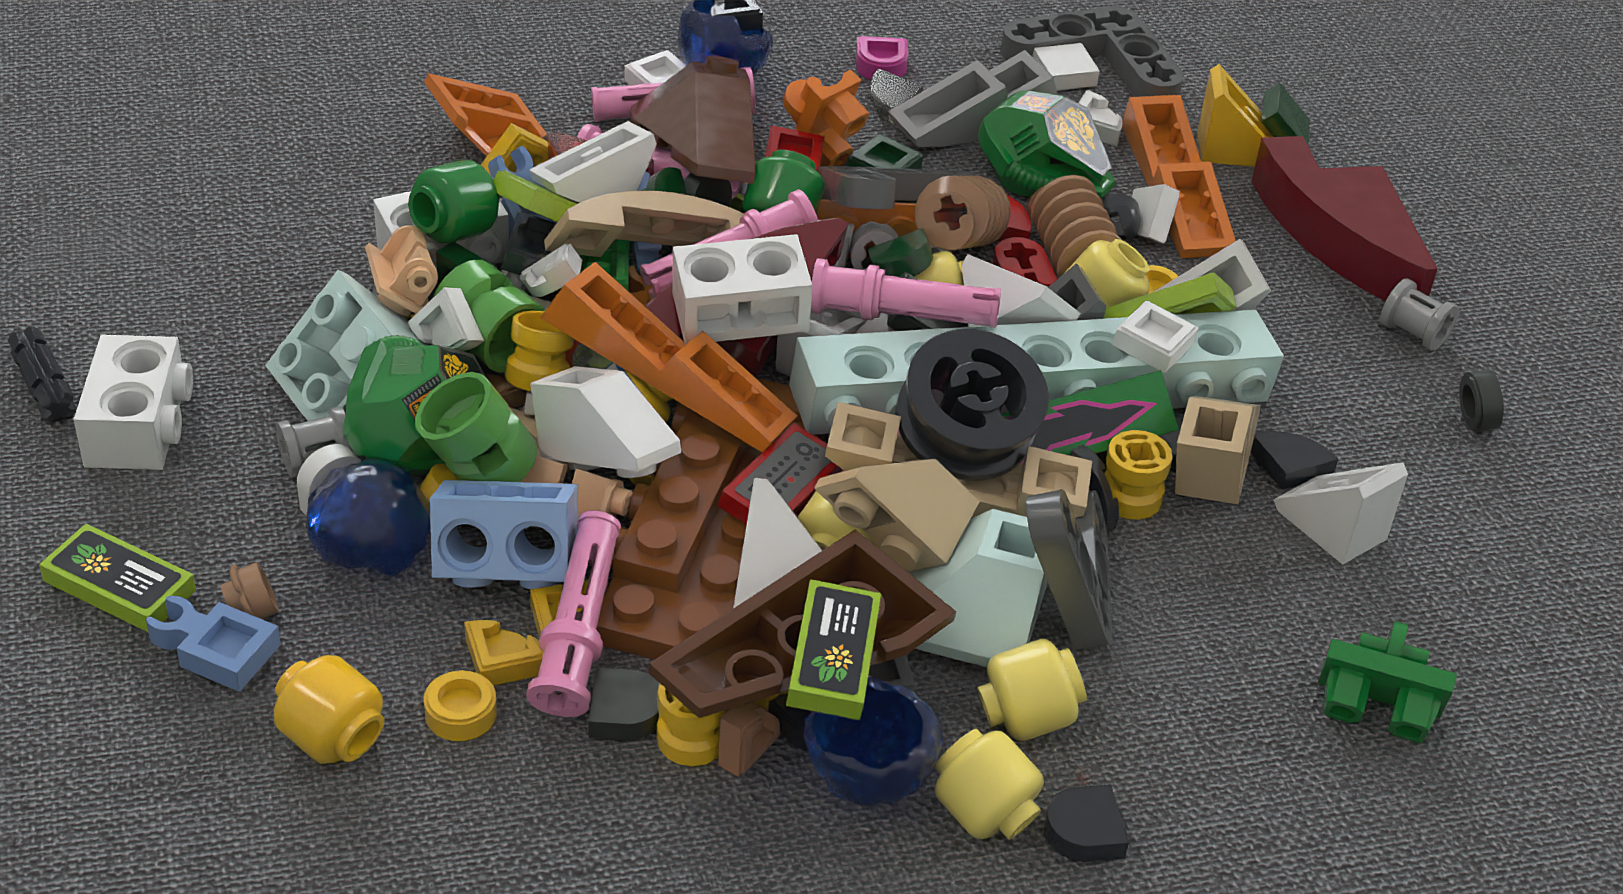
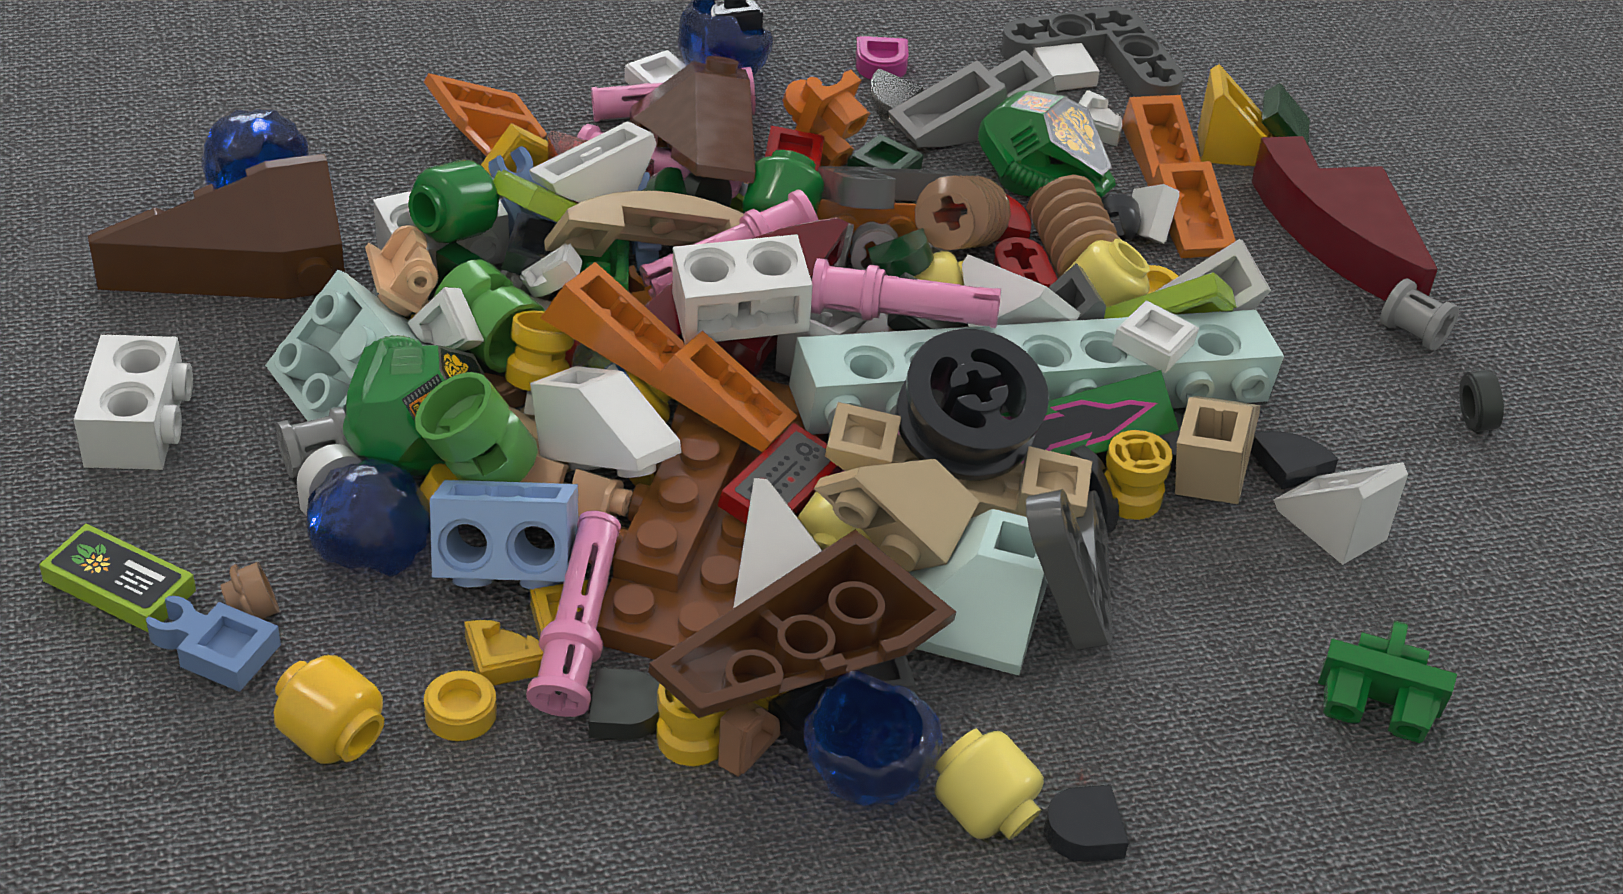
(42, 374): black axle -> none
(247, 239): none -> reddish brown wedge
(248, 140): none -> clear blue hair
(834, 650): tile -> none
(1032, 690): light yellow head -> none

